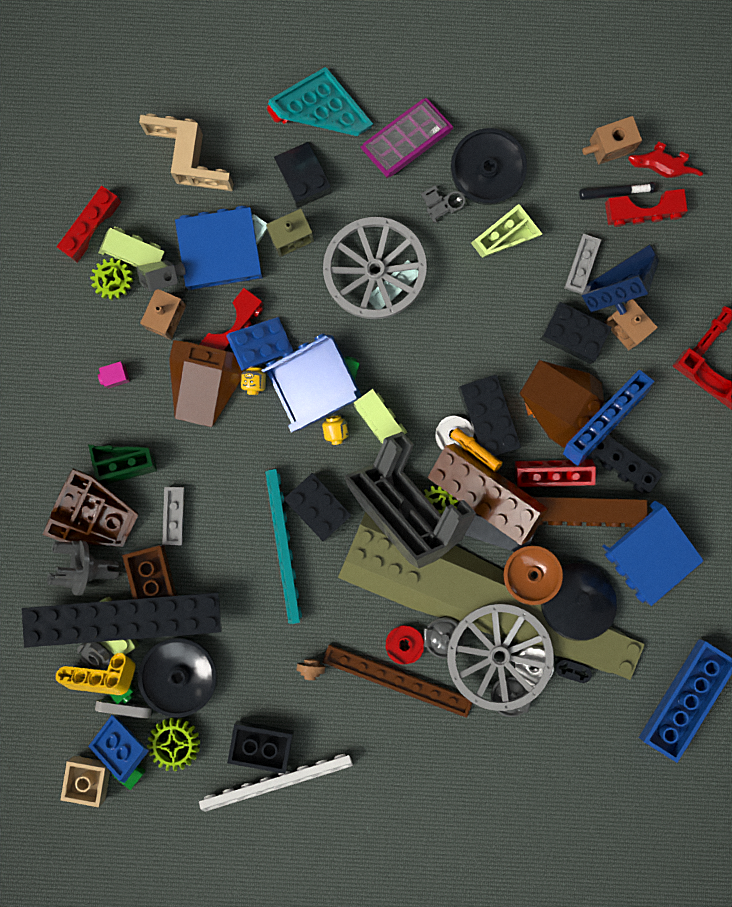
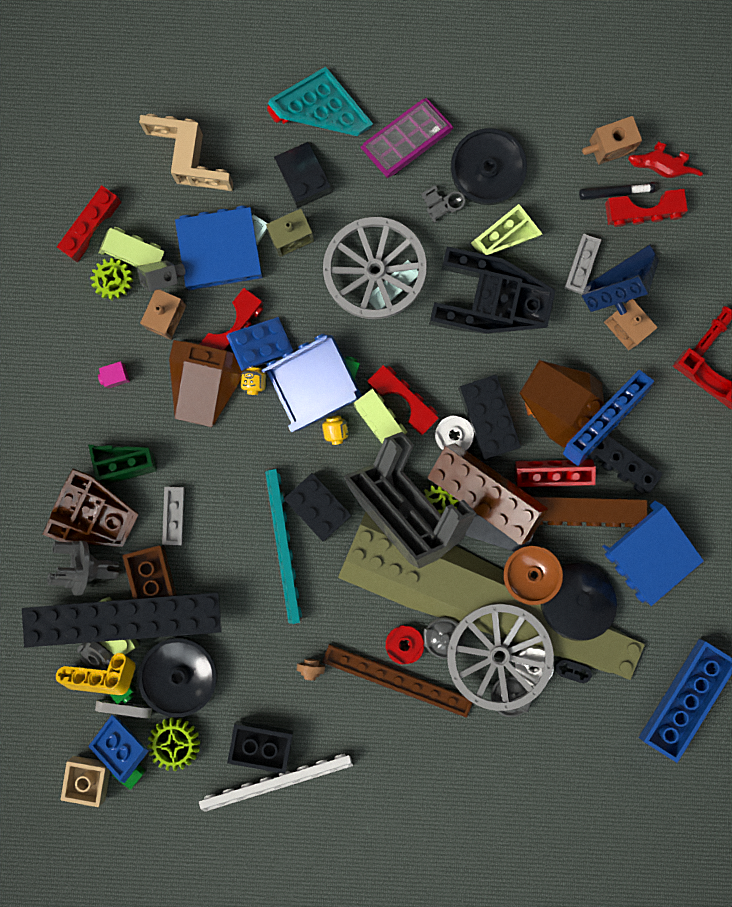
(385, 383): none -> red arch
(469, 444): light orange pin -> none
(503, 300): none -> black wedge
(575, 333): black brick -> none

